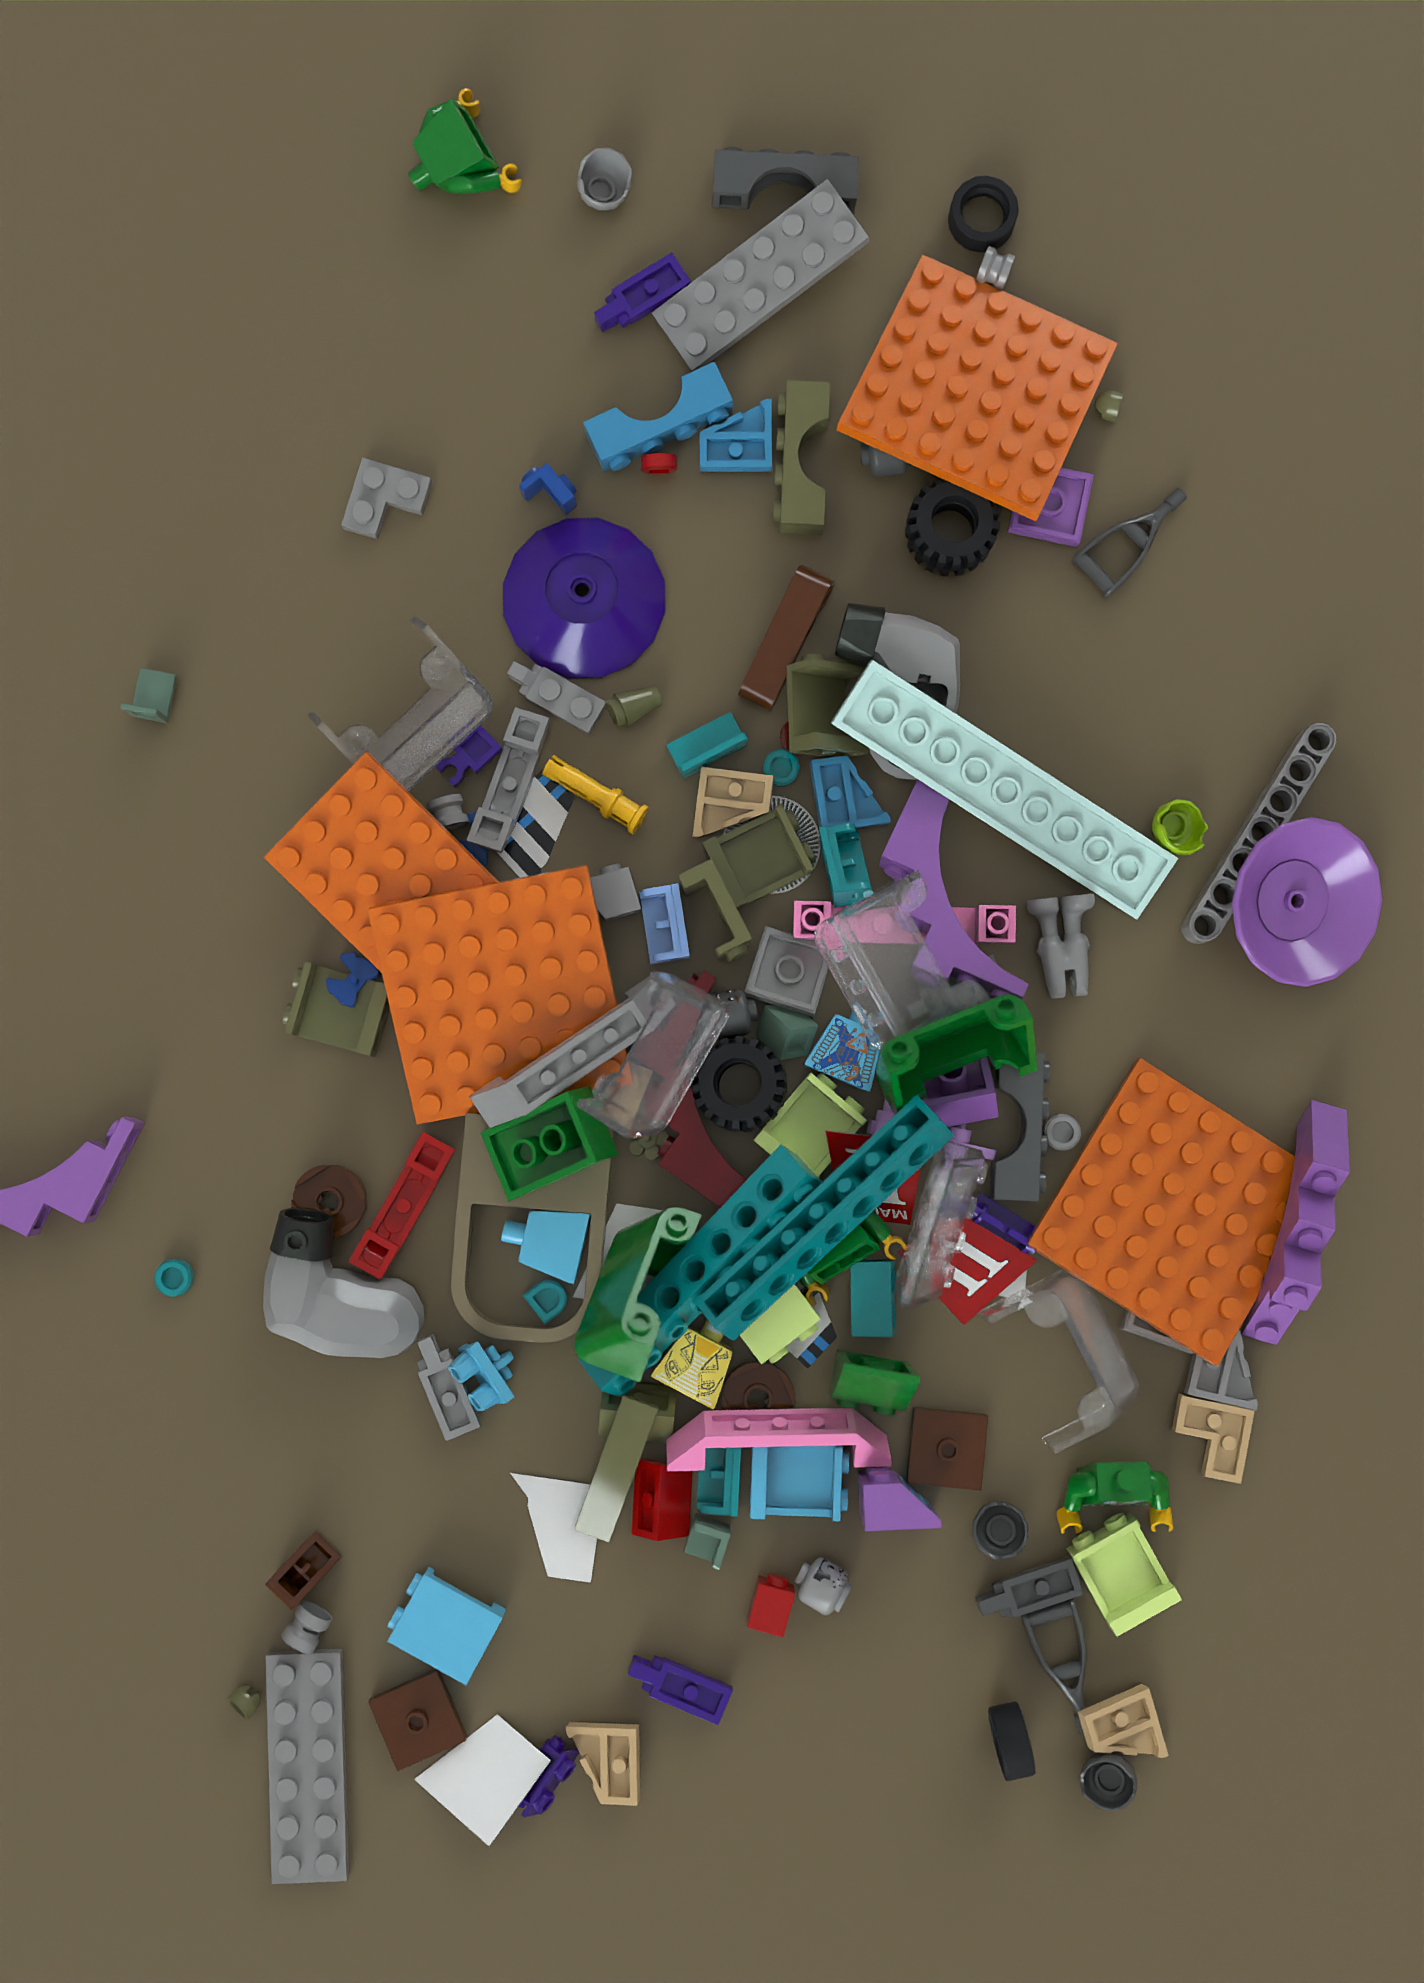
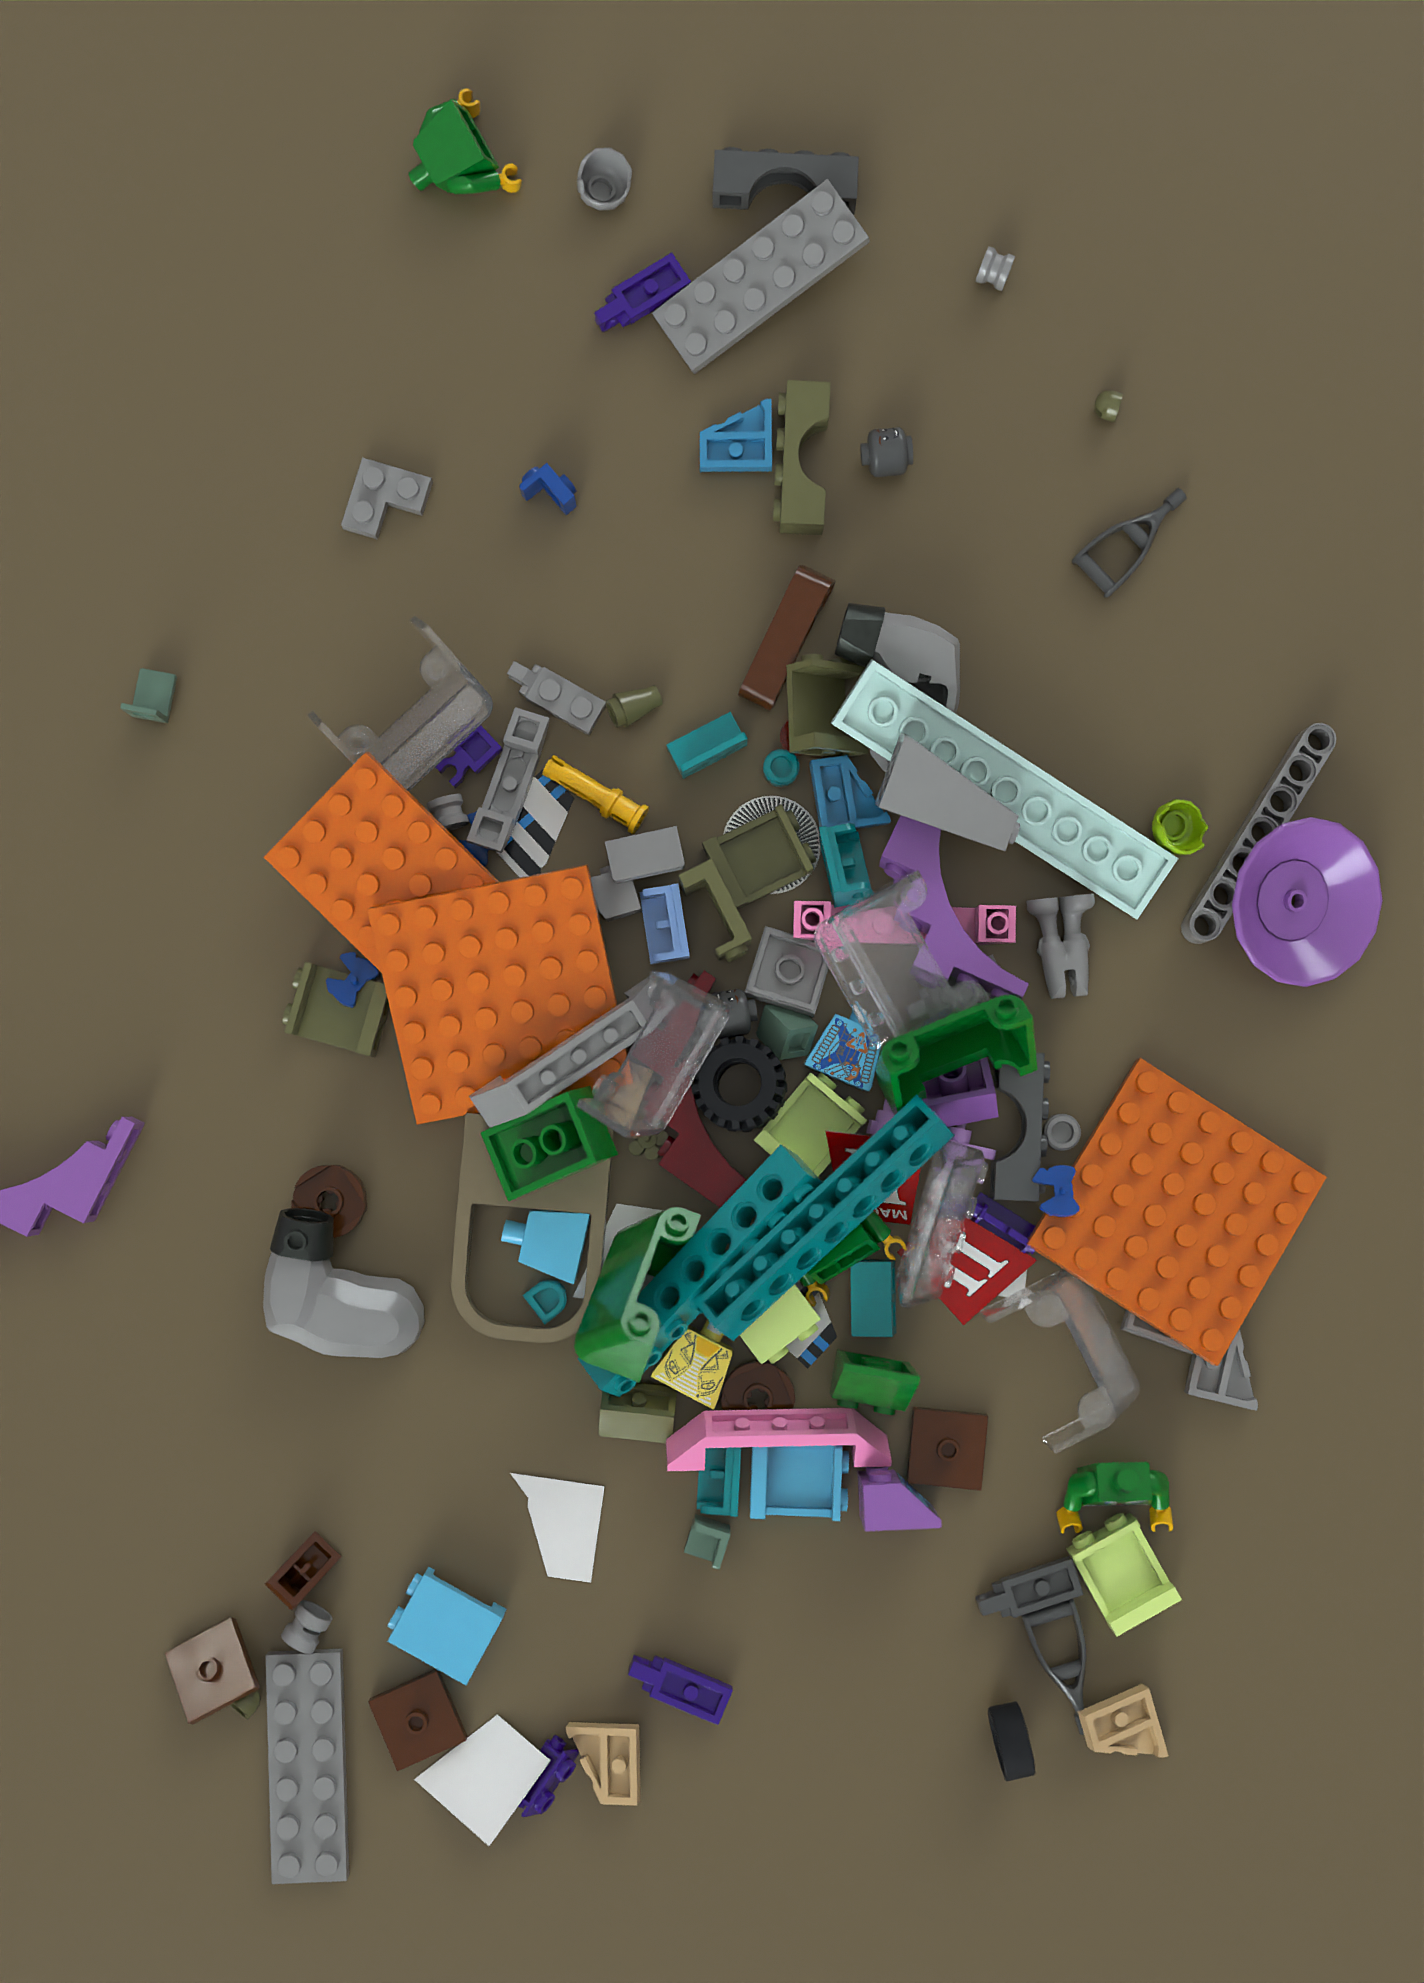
(174, 1277): teal tile -> none
(212, 1670): none -> plate
(402, 1206): red slope -> none
(445, 1393): light grey hinge -> none
(489, 1370): medium azure hips -> none
(591, 632): dark purple dish -> none
(616, 1467): olive slope -> none
(621, 438): dark azure arch -> none
(645, 854): none -> light grey panel
(659, 463): red tile -> none
(661, 1501): red panel -> none
(730, 798): tan wing -> none
(771, 1604): red brick -> none
(823, 1586): light grey head -> none
(938, 795): none -> light grey slope
(942, 553): black tyre -> none
(977, 387): orange plate -> none
(983, 187): black tyre -> none
(1000, 1530): dark grey hair -> none
(1062, 513): medium lavender plate -> none
(1062, 1203): none -> blue piece
(1108, 1781): dark grey hair -> none
(1226, 1433): tan plate -> none
(1307, 1224): medium lavender arch -> none

